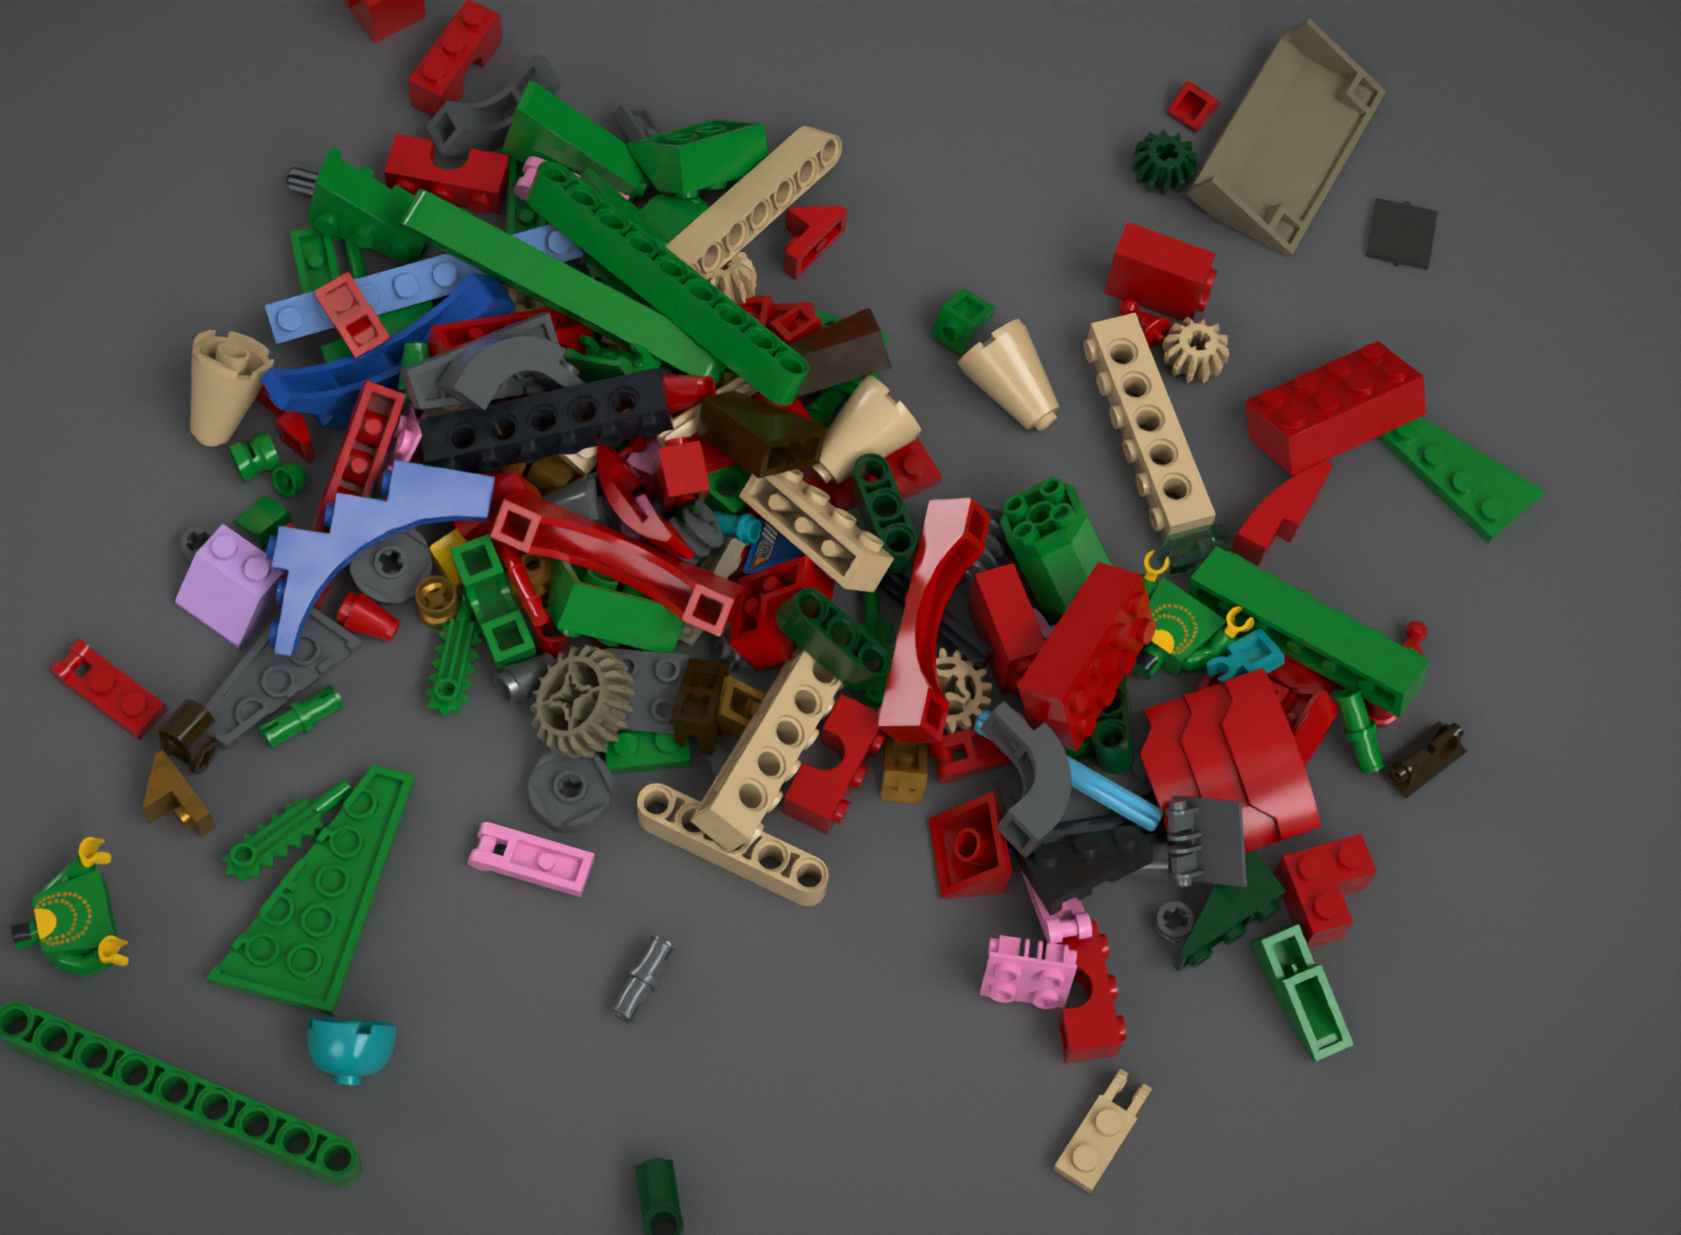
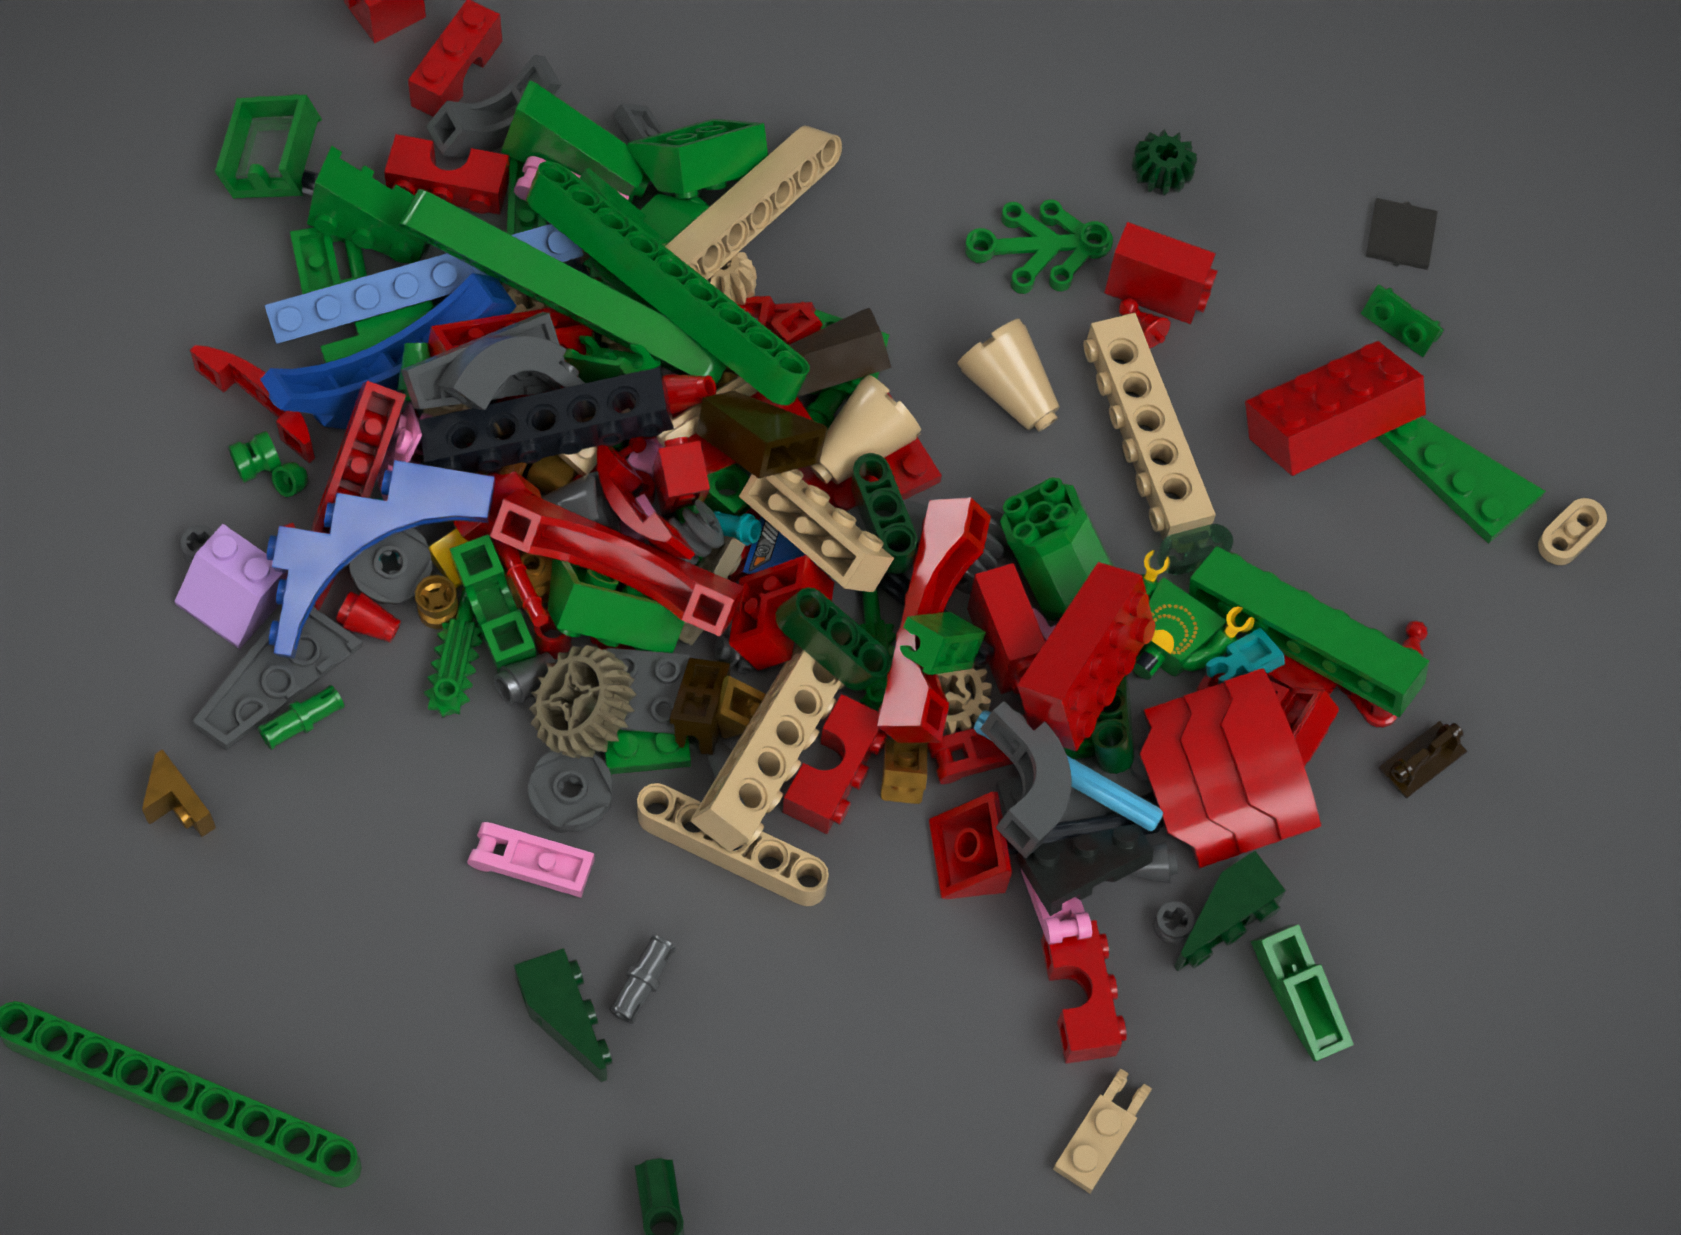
(75, 917): green torso -> none
(109, 690): red plate -> none
(190, 736): dark brown piece -> none
(224, 383): tan cone -> none
(263, 520): green slope -> none
(267, 146): none -> green window
(284, 832): green piece -> none
(316, 916): green wing -> none
(350, 1047): teal cylinder -> none
(351, 315): red slope -> none
(555, 1005): none -> dark green slope
(813, 233): red slope -> none
(945, 642): none -> green hinge
(961, 320): green bracket -> none
(1025, 978): bright pink hinge -> none
(1044, 244): none -> green plant
(1193, 106): red slope -> none
(1195, 350): tan gear -> none
(1207, 841): dark grey hinge -> none
(1280, 513): red slope -> none
(1287, 139): dark tan slope -> none
(1316, 886): red brick -> none
(1360, 730): green pin -> none
(1402, 320): none -> green hinge
(1570, 533): none -> tan plate

